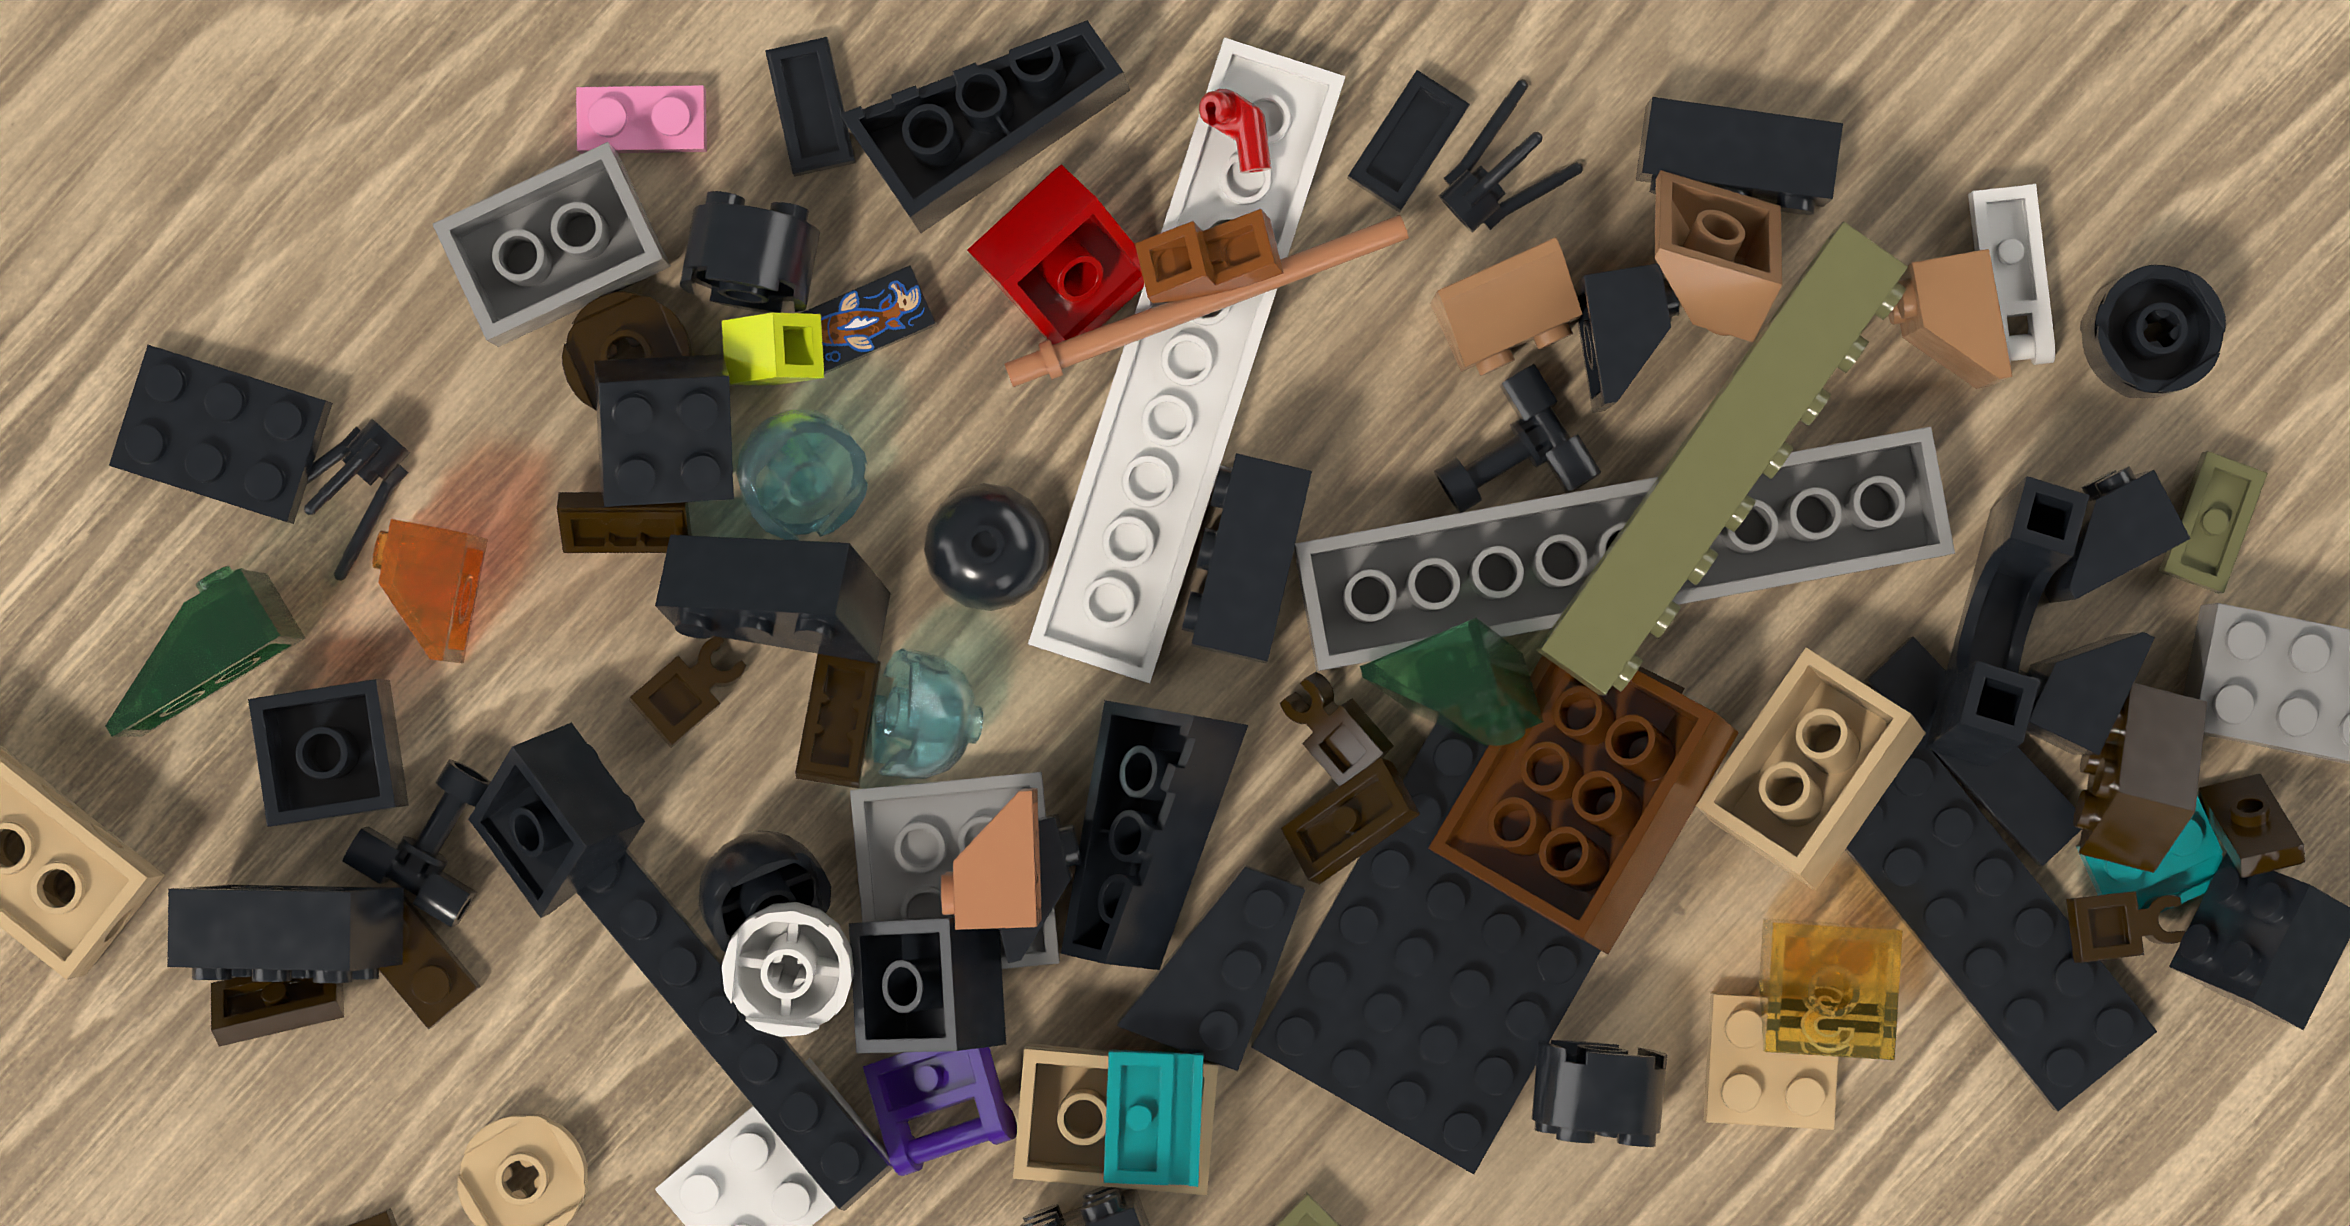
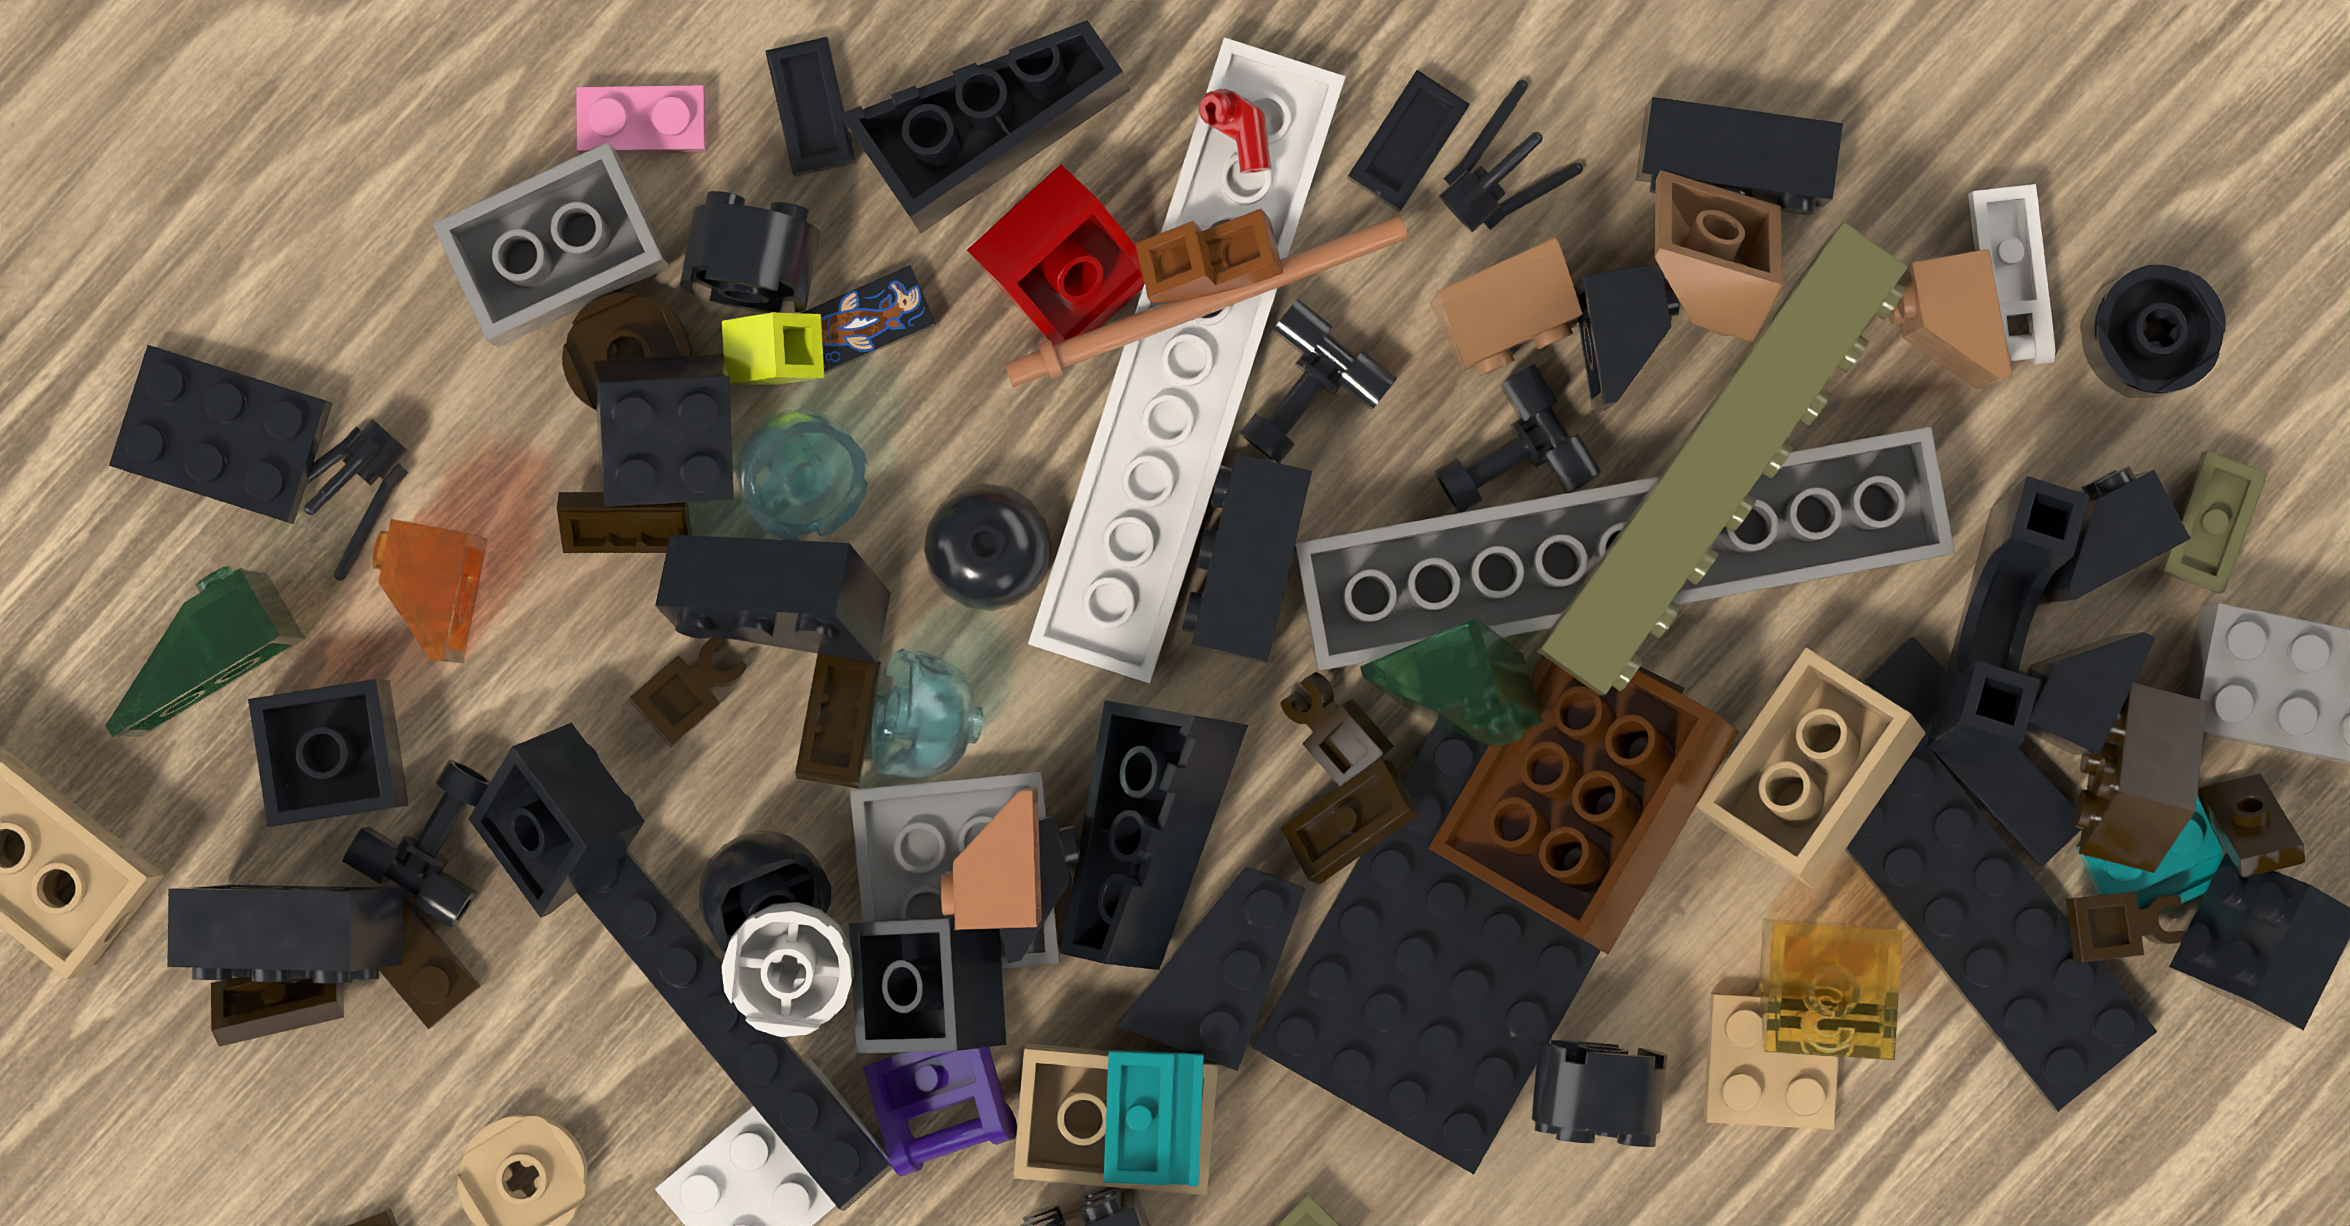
(1325, 366): none -> black bar

